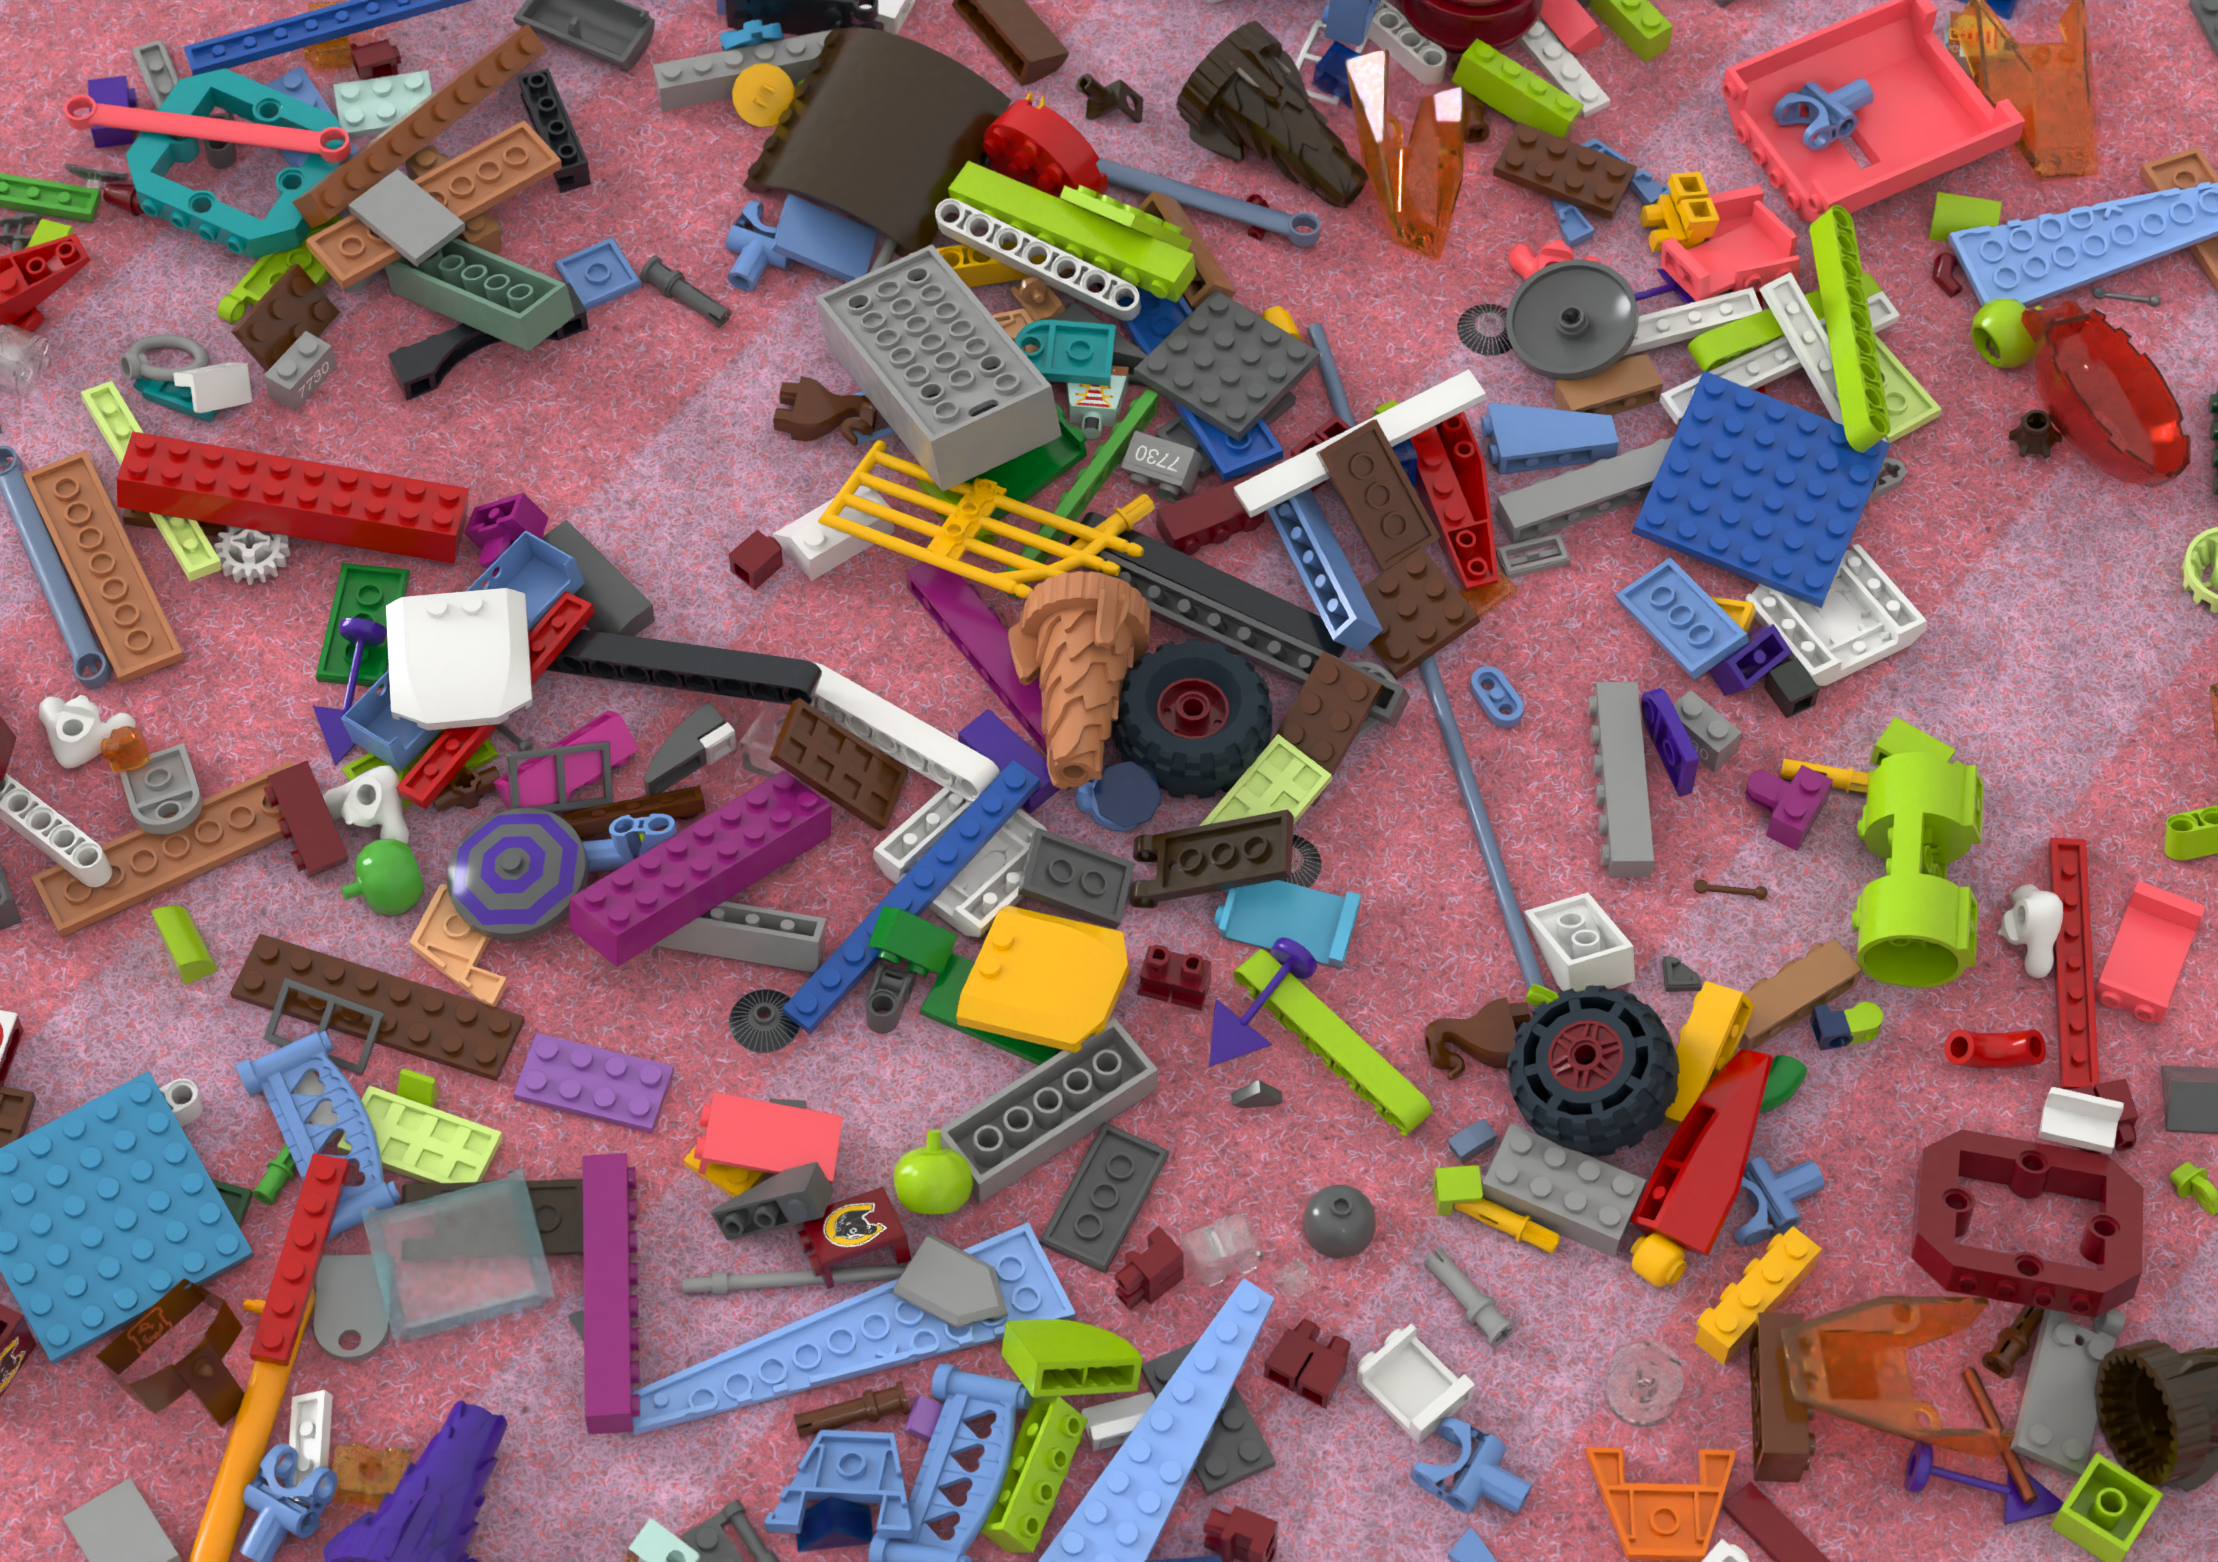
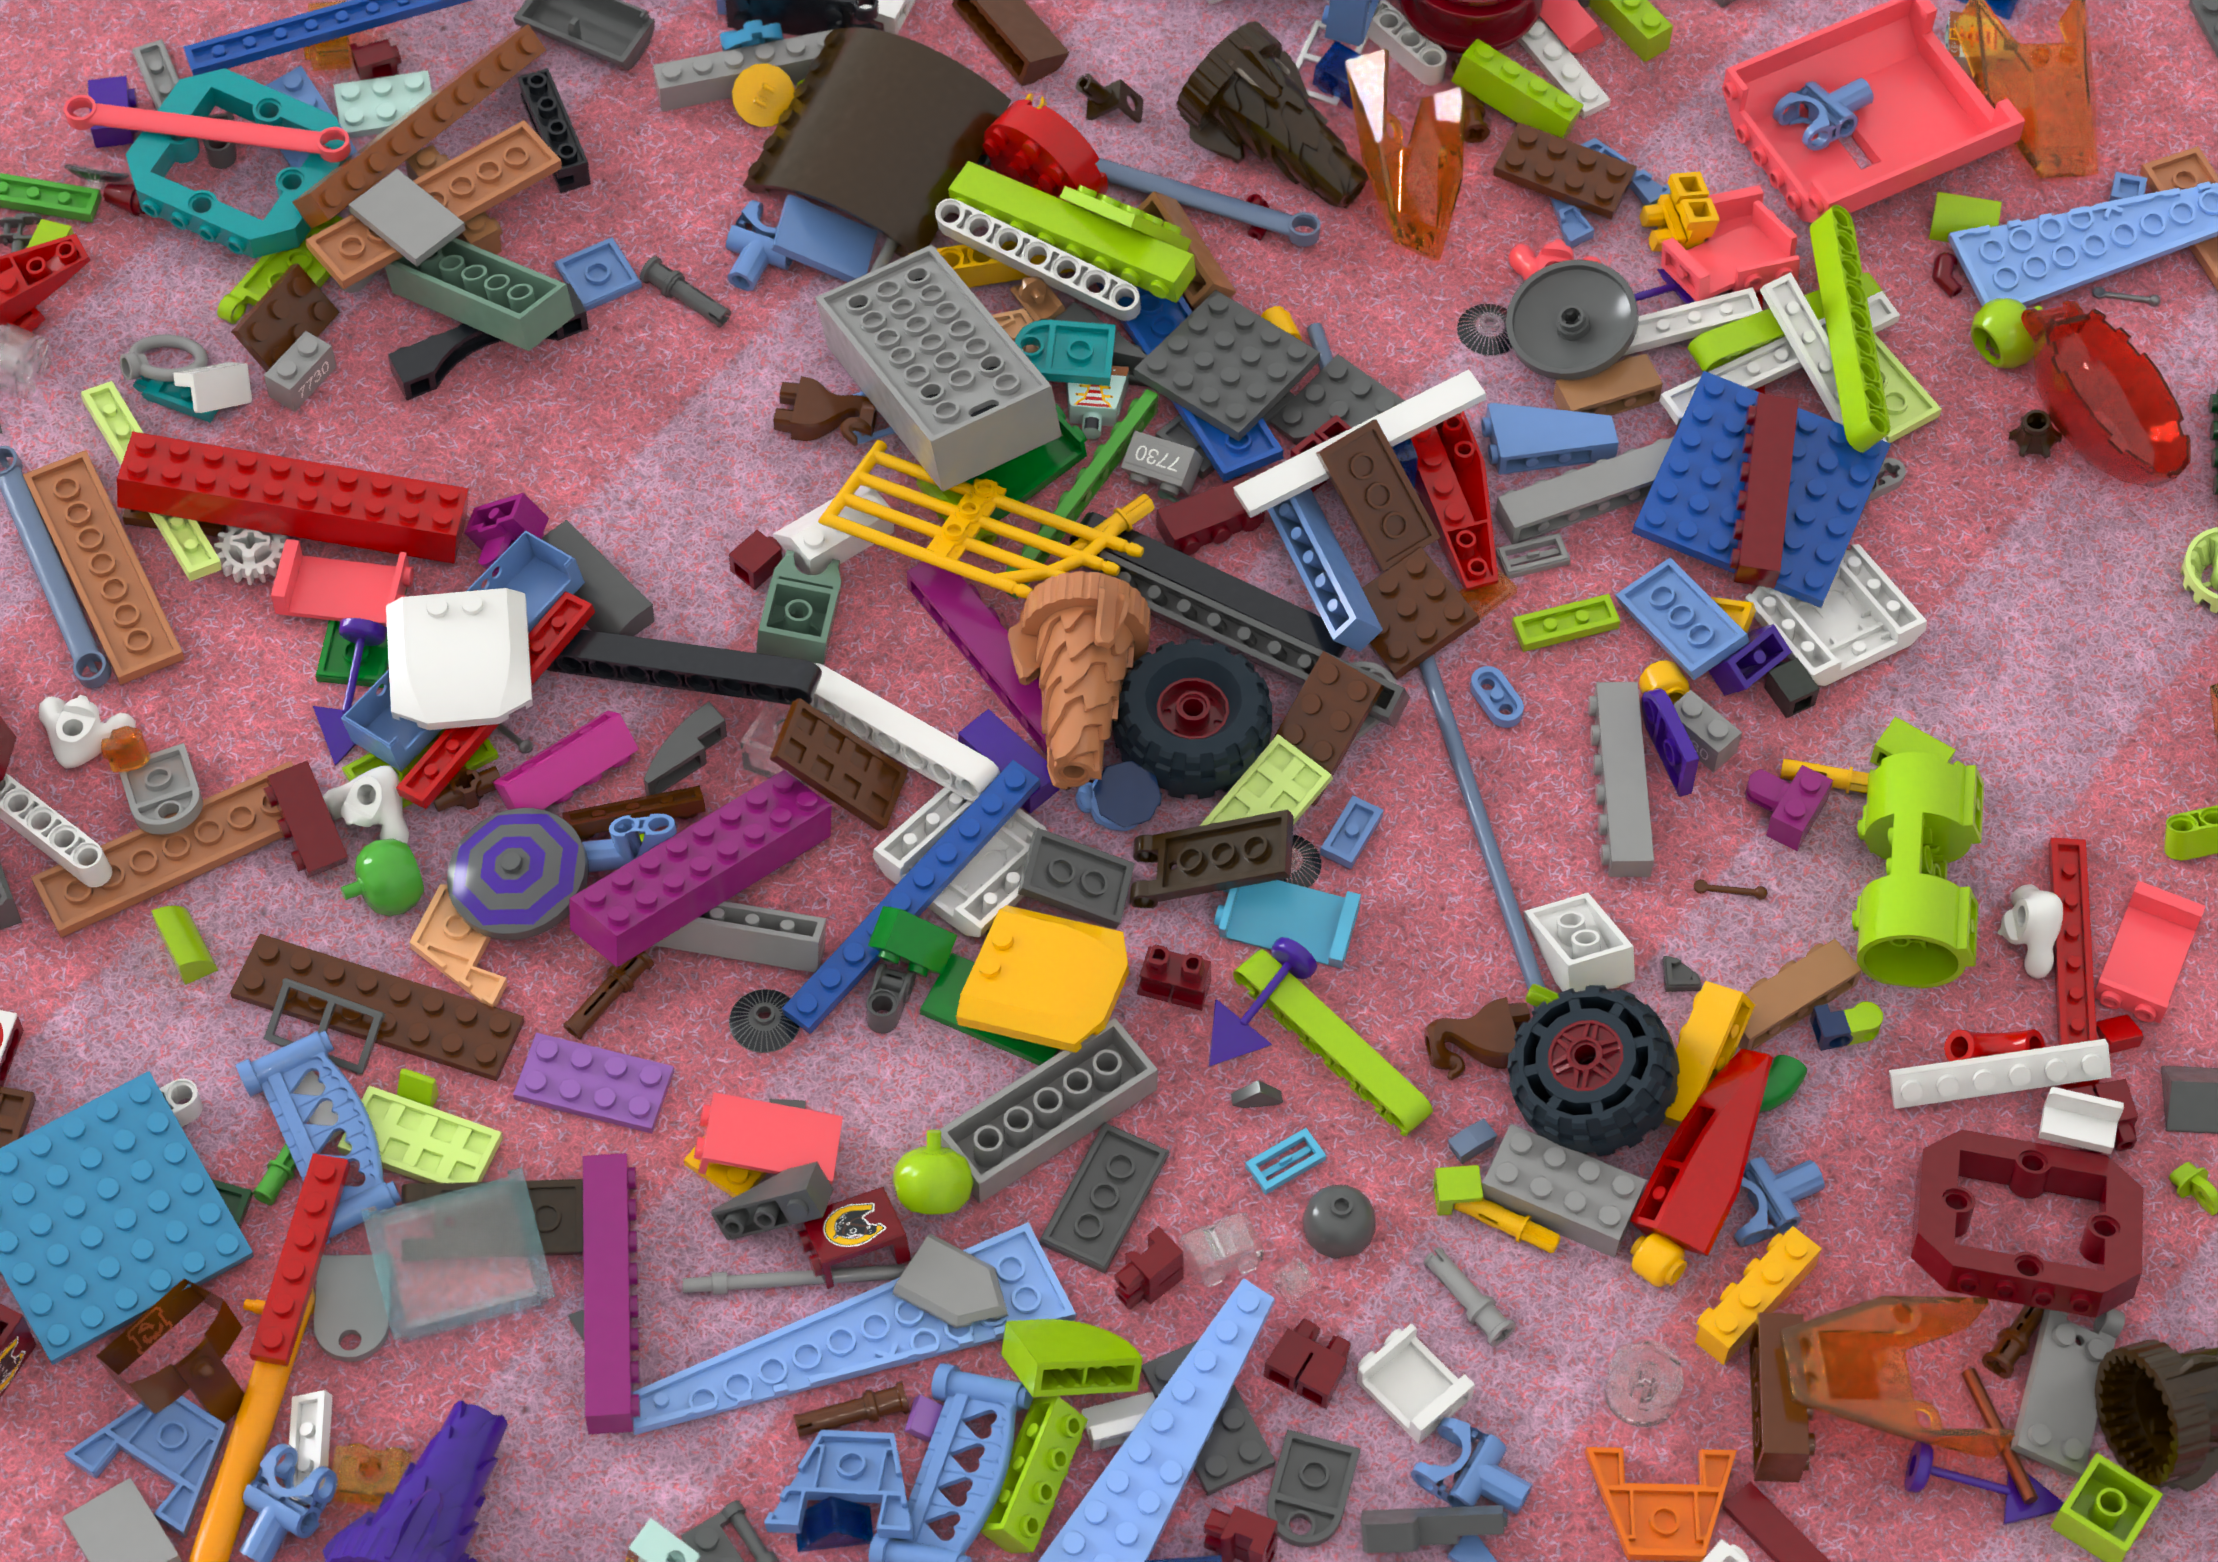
(173, 1443): none -> medium blue wing
(337, 587): none -> coral panel
(560, 776): dark grey window -> none
(618, 980): none -> reddish brown pin
(719, 743): white tile -> none
(799, 612): none -> sand green brick
(1270, 1185): none -> medium azure tile
(1311, 1485): none -> dark grey tile
(1334, 391): none -> dark grey plate
(1351, 832): none -> medium blue plate
(1410, 1528): none -> dark grey piece
(1565, 622): none -> lime plate
(1666, 676): none -> yellow head
(1765, 490): none -> dark red brick
(2000, 1073): none -> white plate
(2119, 1033): none -> red slope
(2127, 186): none -> medium blue plate

